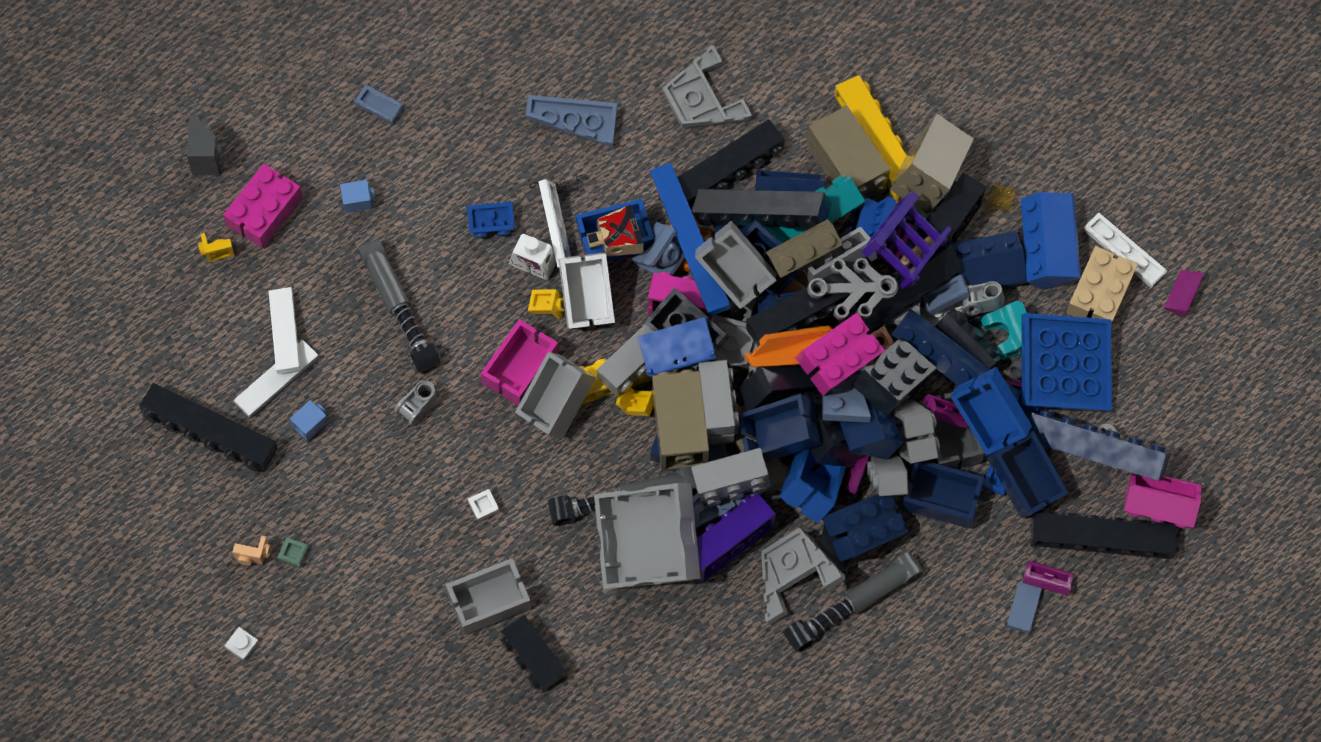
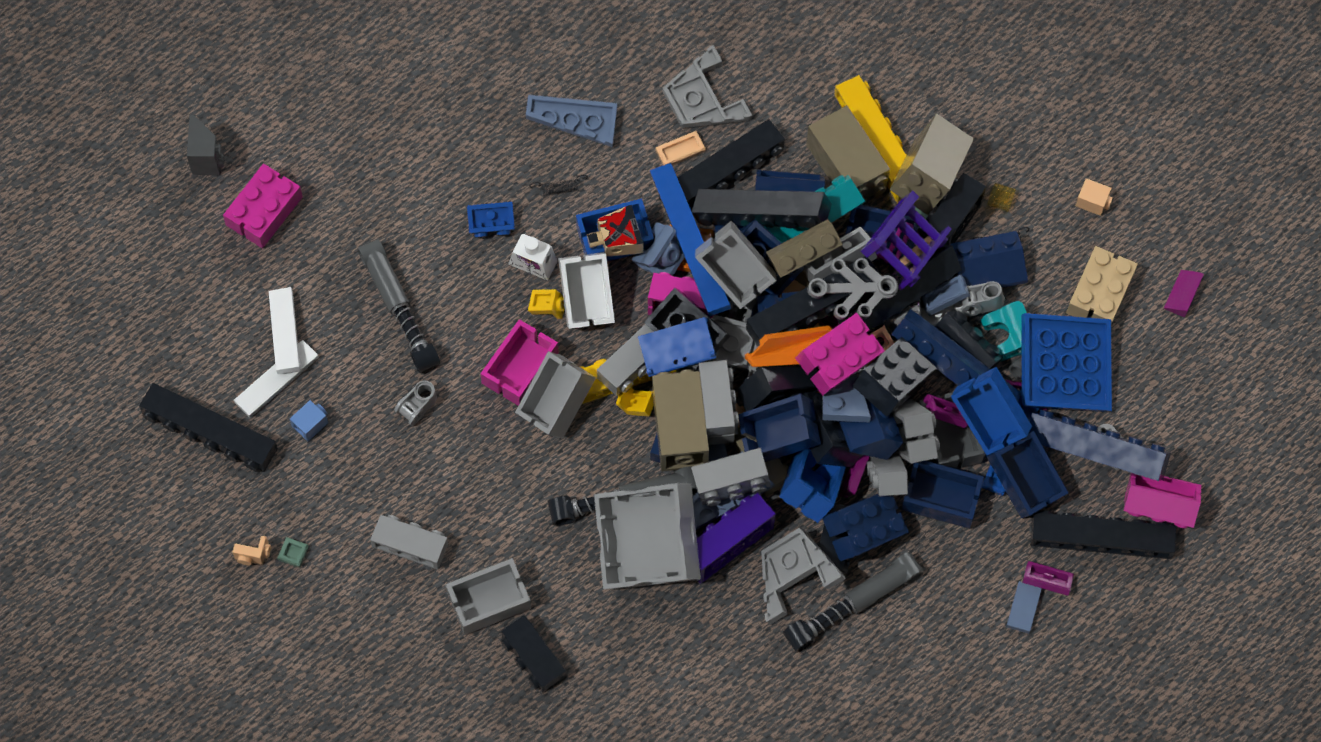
(217, 250): yellow bracket -> none
(241, 644): white plate -> none
(357, 196): medium blue brick -> none
(379, 104): sand blue tile -> none
(409, 541): none -> light grey brick
(483, 505): white plate -> none
(554, 220): white tile -> none
(681, 149): none -> light nougat tile
(874, 214): blue bracket -> none
(1050, 239): blue slope -> none
(1094, 197): none -> light nougat brick
(1118, 243): white tile -> none

